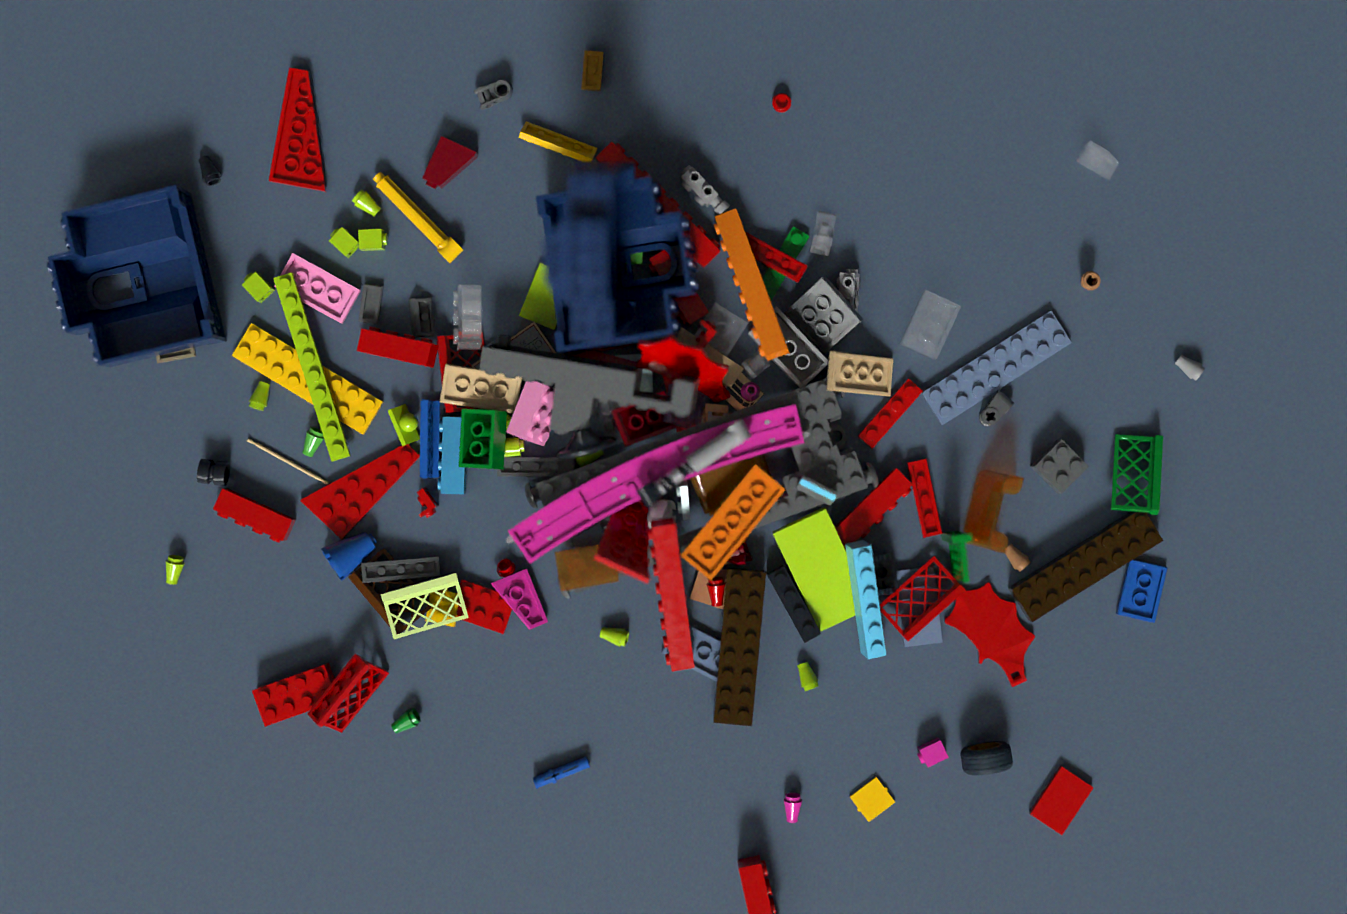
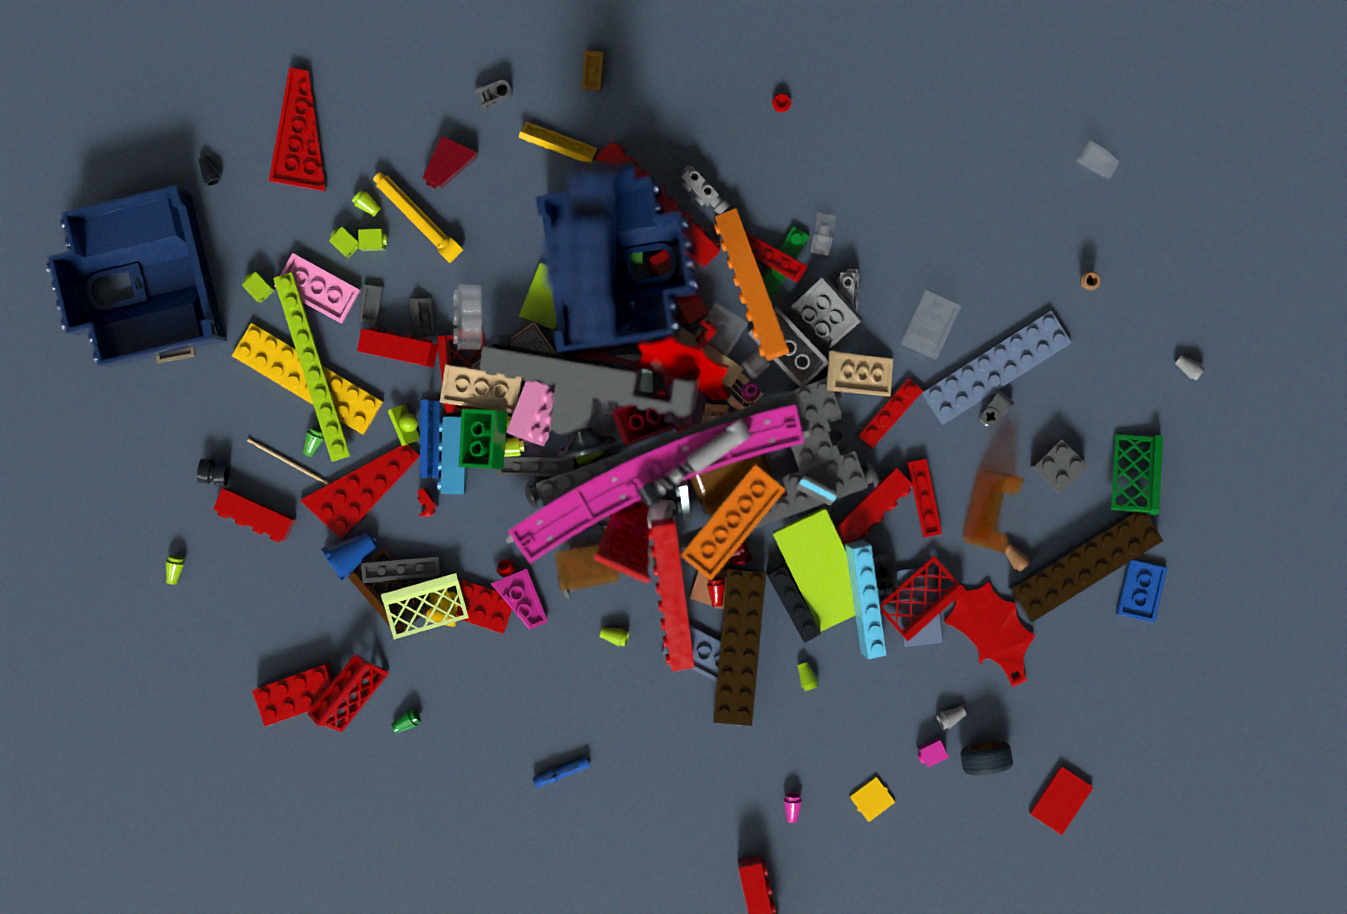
(260, 396): lime cone -> none
(950, 717): none -> light grey cone
(958, 554): green fence -> none

